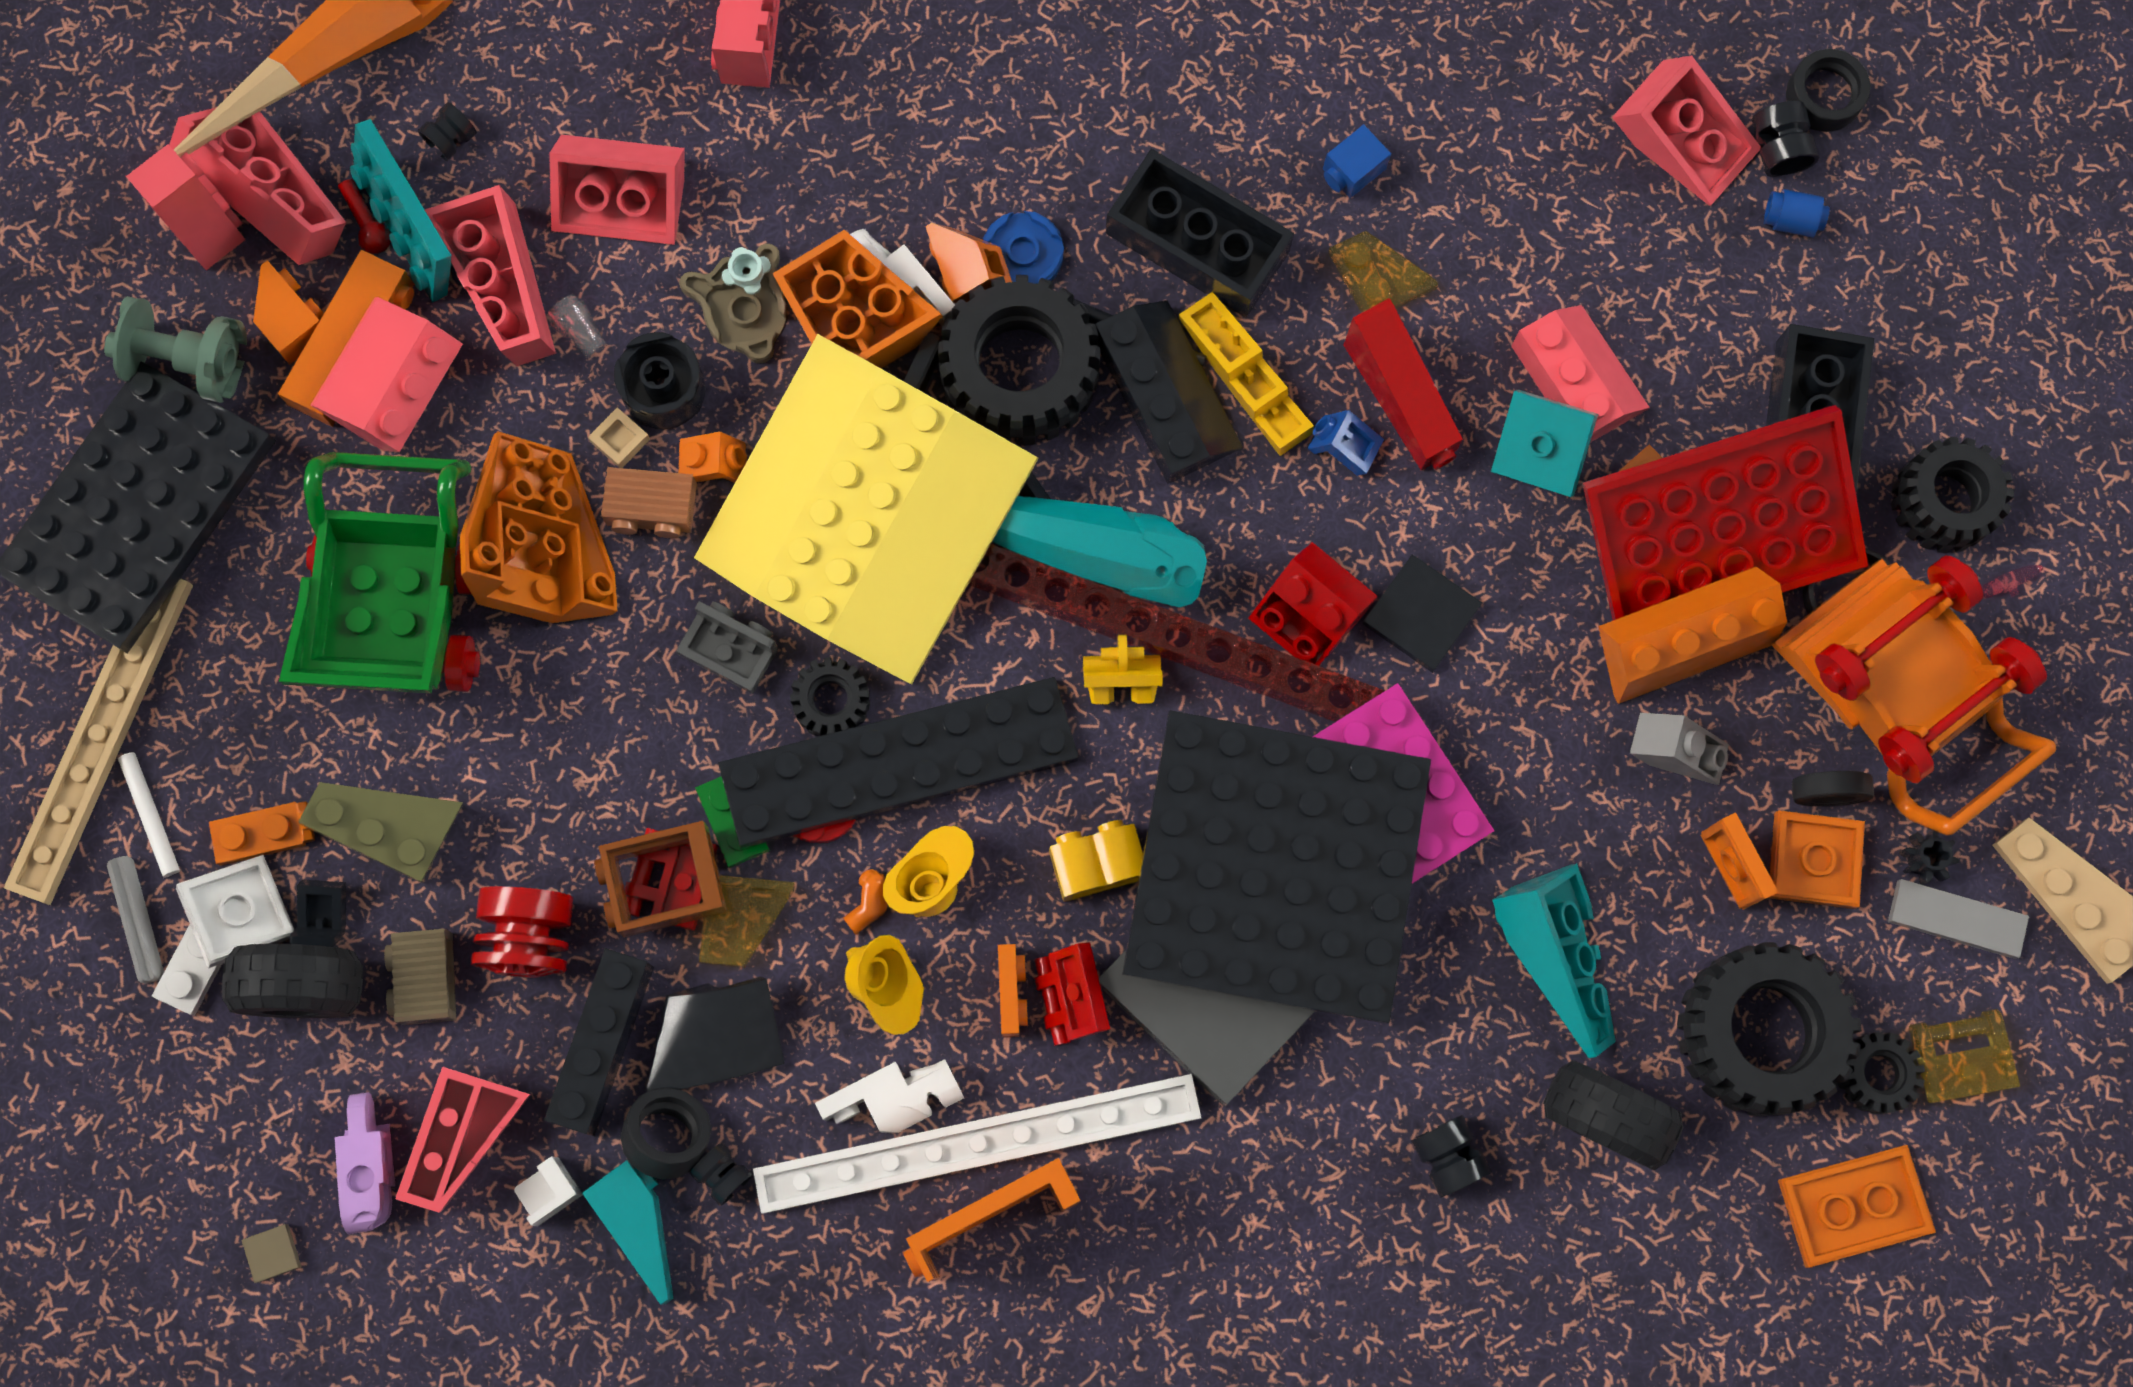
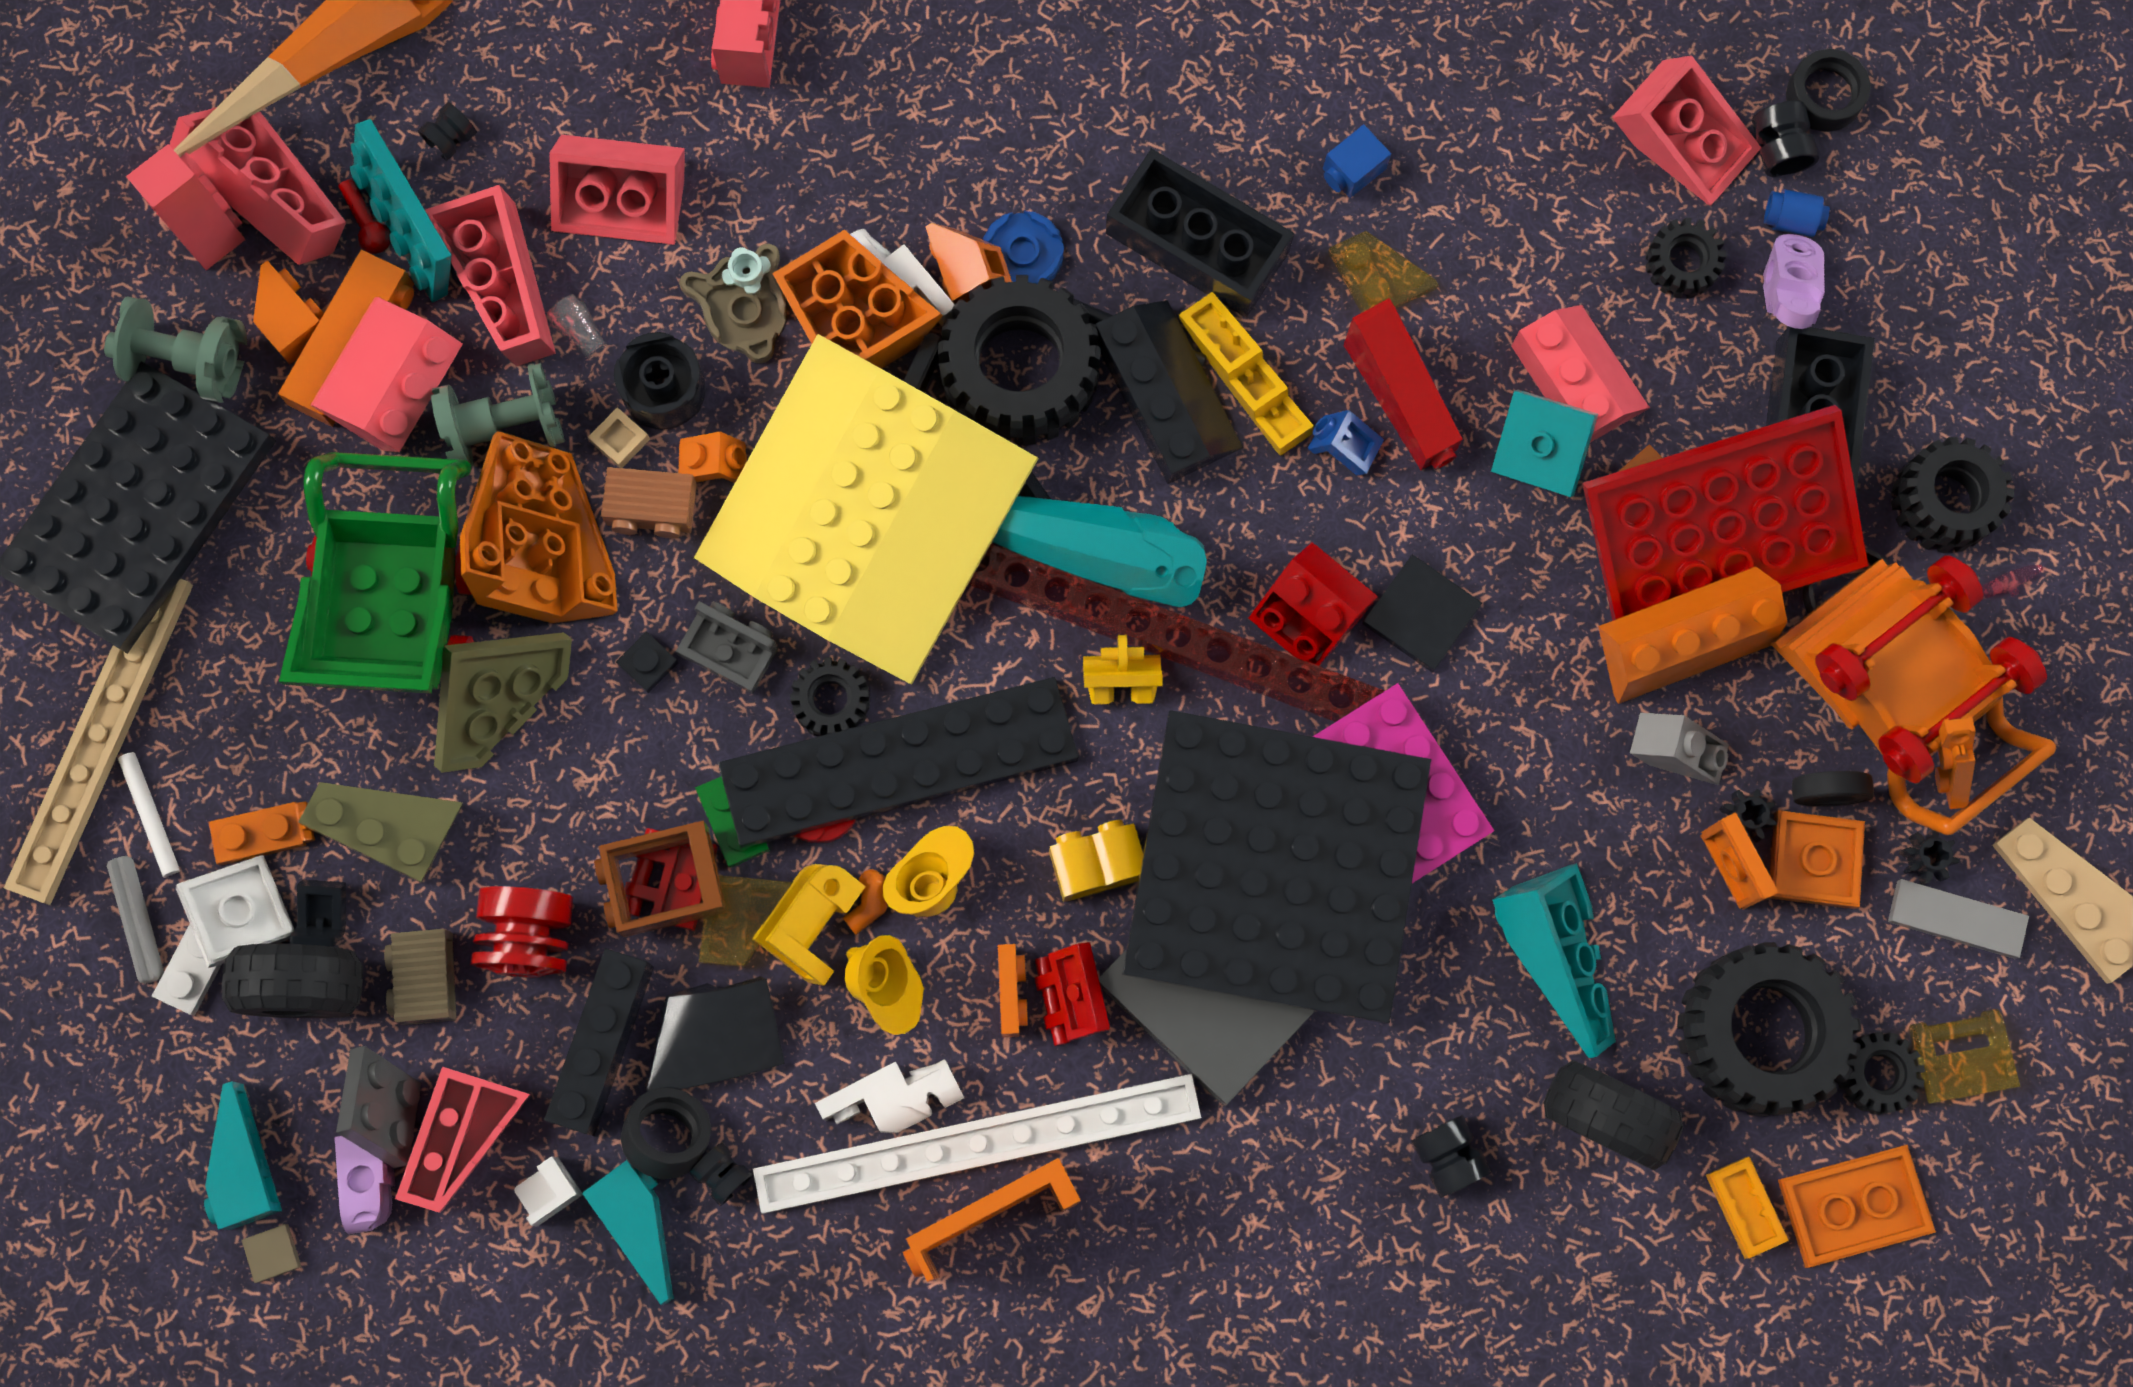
(238, 1172): none -> teal slope
(378, 1107): none -> dark grey plate
(480, 419): none -> sand green piece
(492, 692): none -> olive plate
(647, 662): none -> black plate
(803, 914): none -> yellow piece
(1698, 239): none -> black tyre
(1747, 1207): none -> light orange plate
(1758, 806): none -> black gear
(1794, 281): none -> lavender piece
(1956, 761): none -> orange hinge

